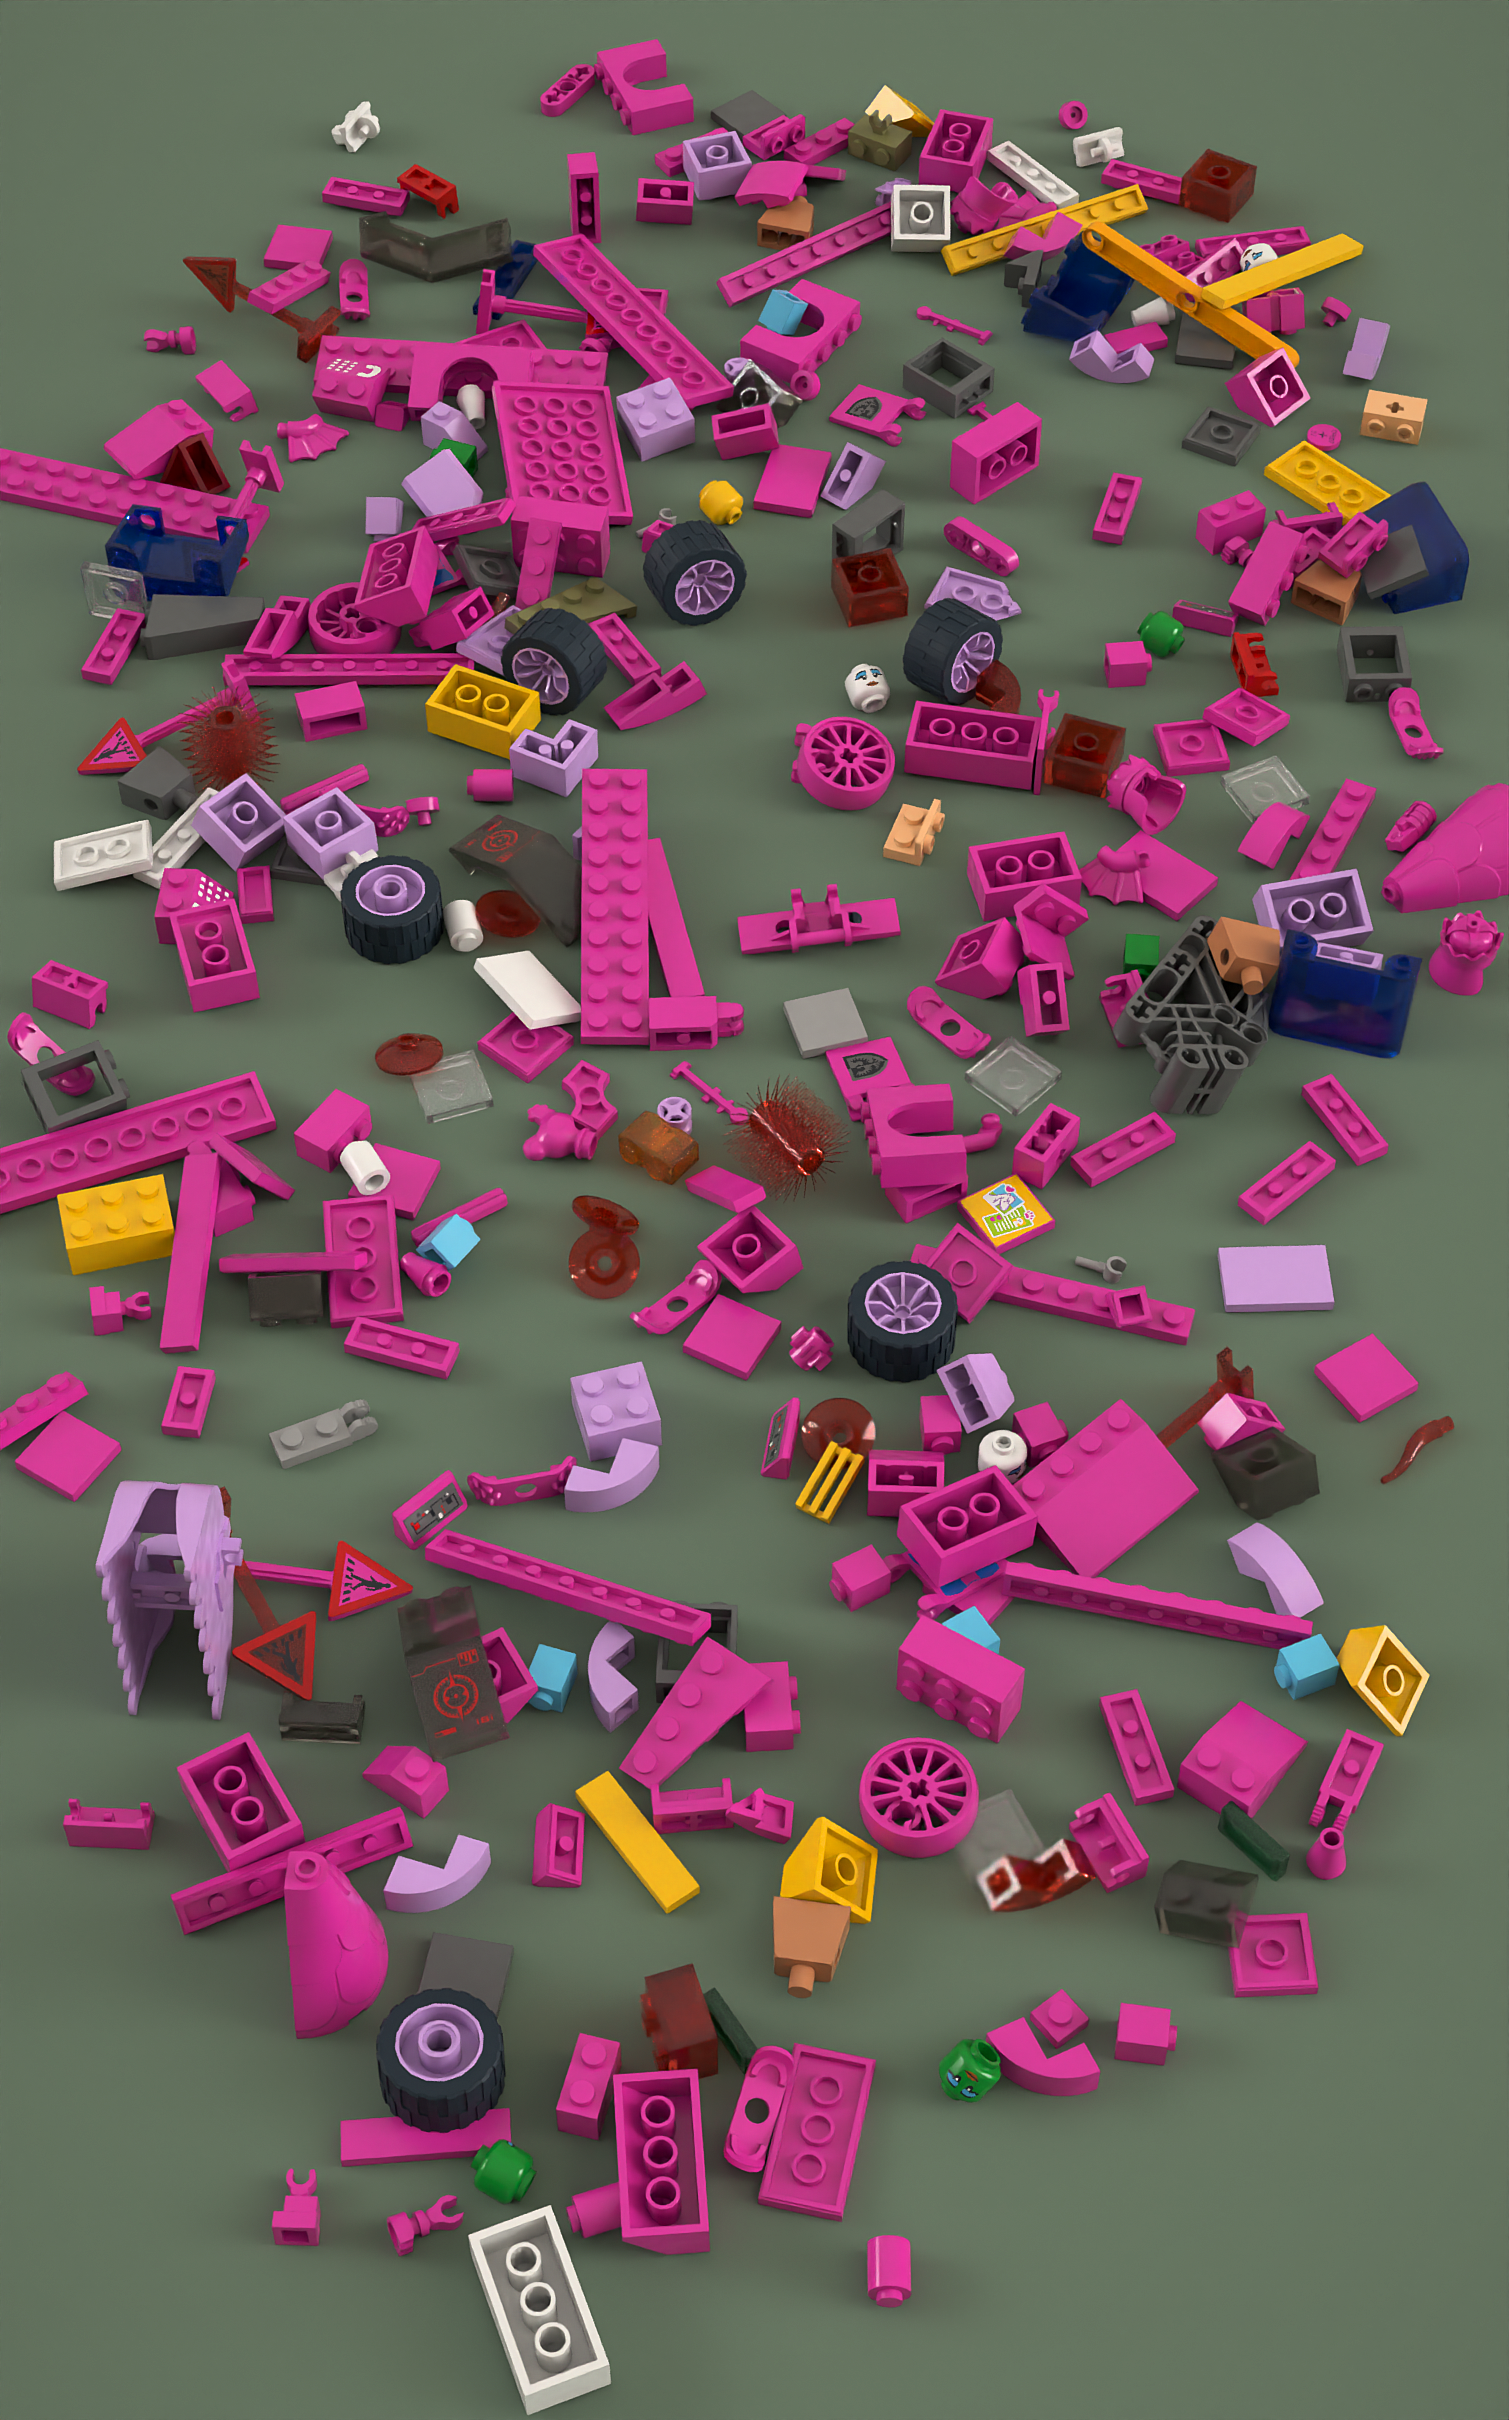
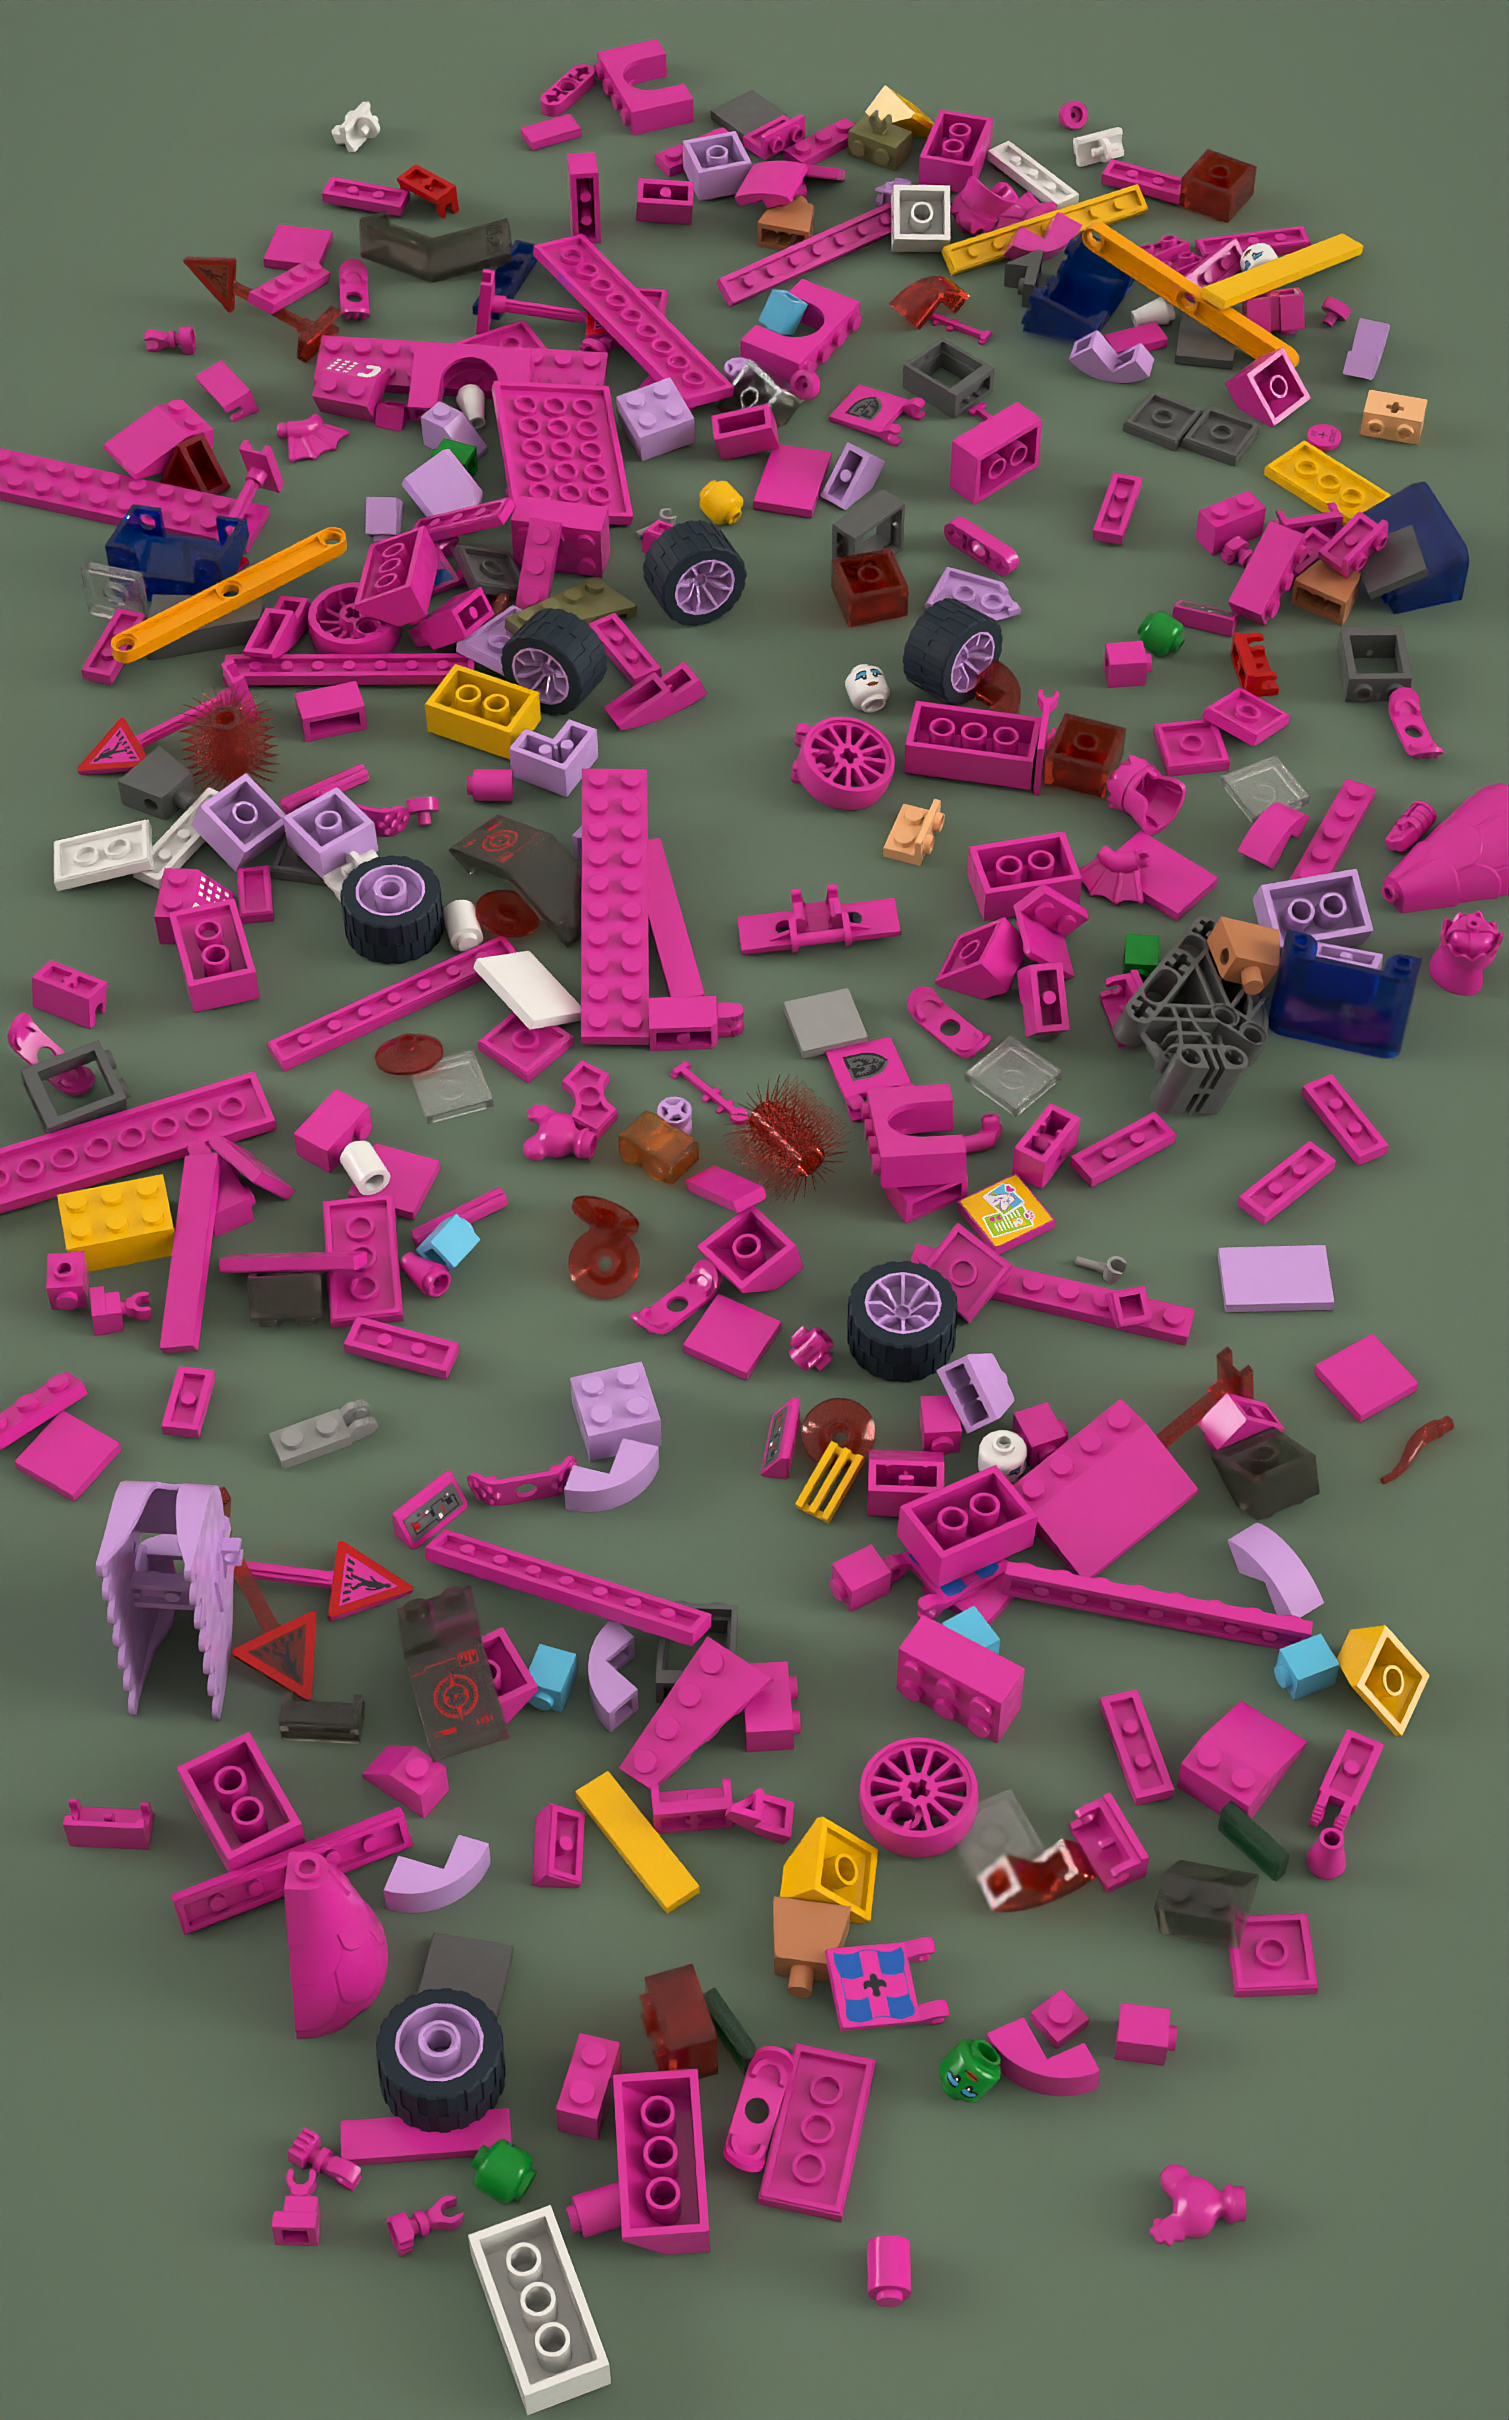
(67, 1280): none -> dark pink brick
(211, 603): none -> light orange beam
(307, 2151): none -> dark pink piece
(383, 1006): none -> dark pink tile
(550, 132): none -> dark pink tile
(876, 1986): none -> dark pink flag
(924, 296): none -> clear red brick
(1162, 420): none -> dark grey tile
(1195, 2206): none -> dark pink animal

